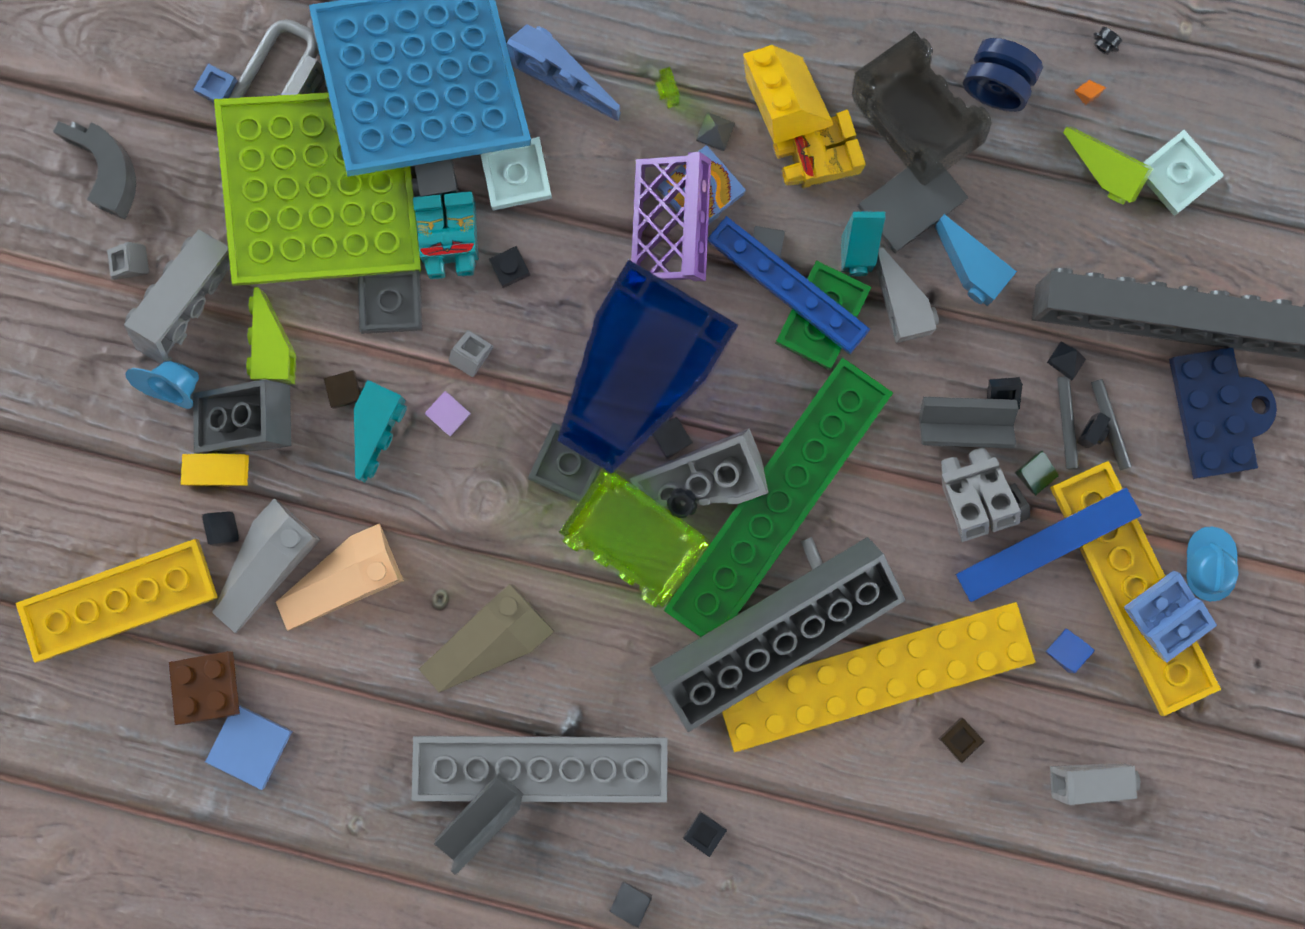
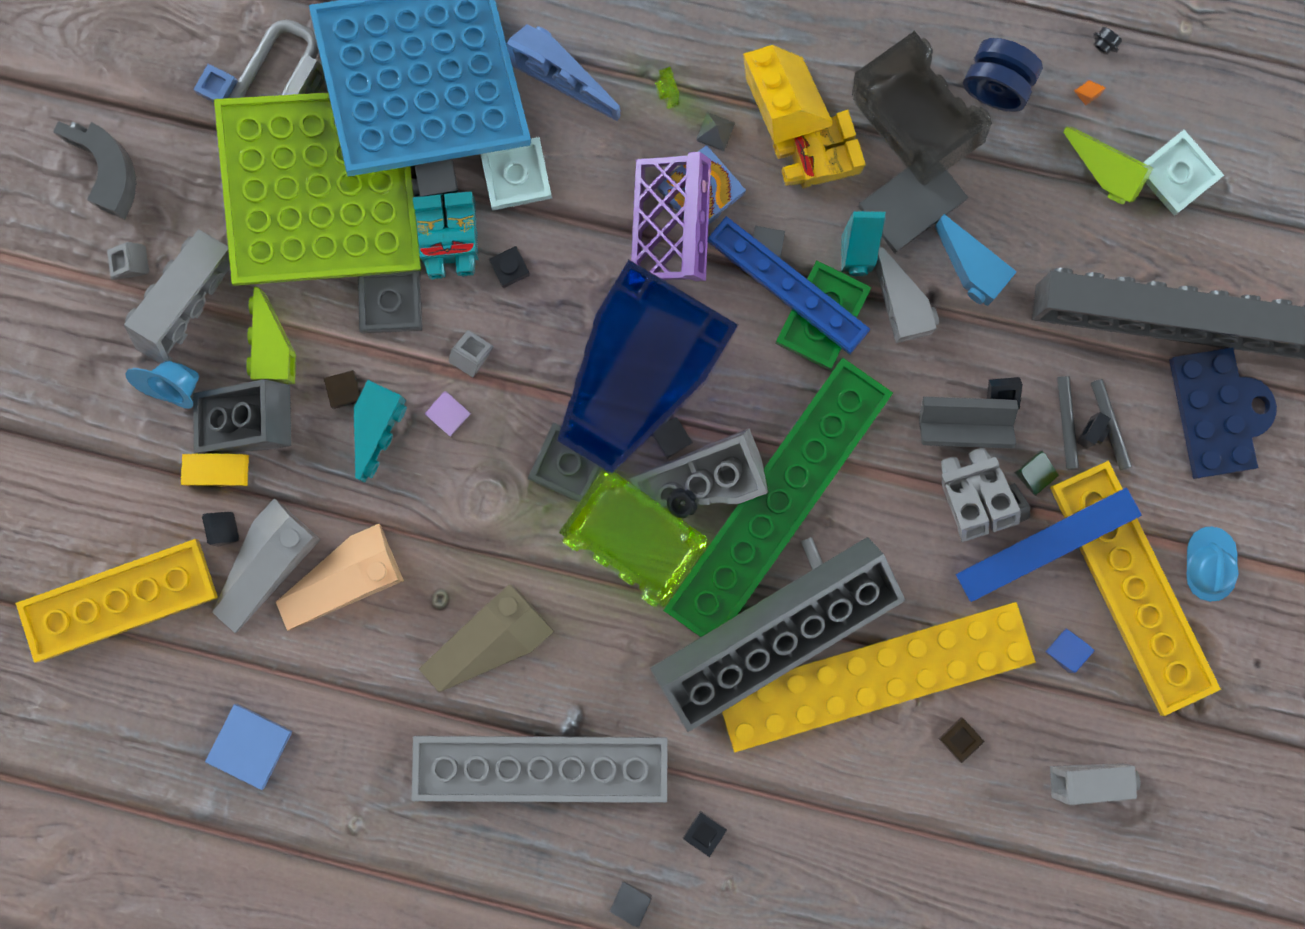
(204, 688): reddish brown plate -> none
(479, 822): dark grey panel -> none
(1066, 360): black slope -> none
(1170, 616): medium blue slope -> none

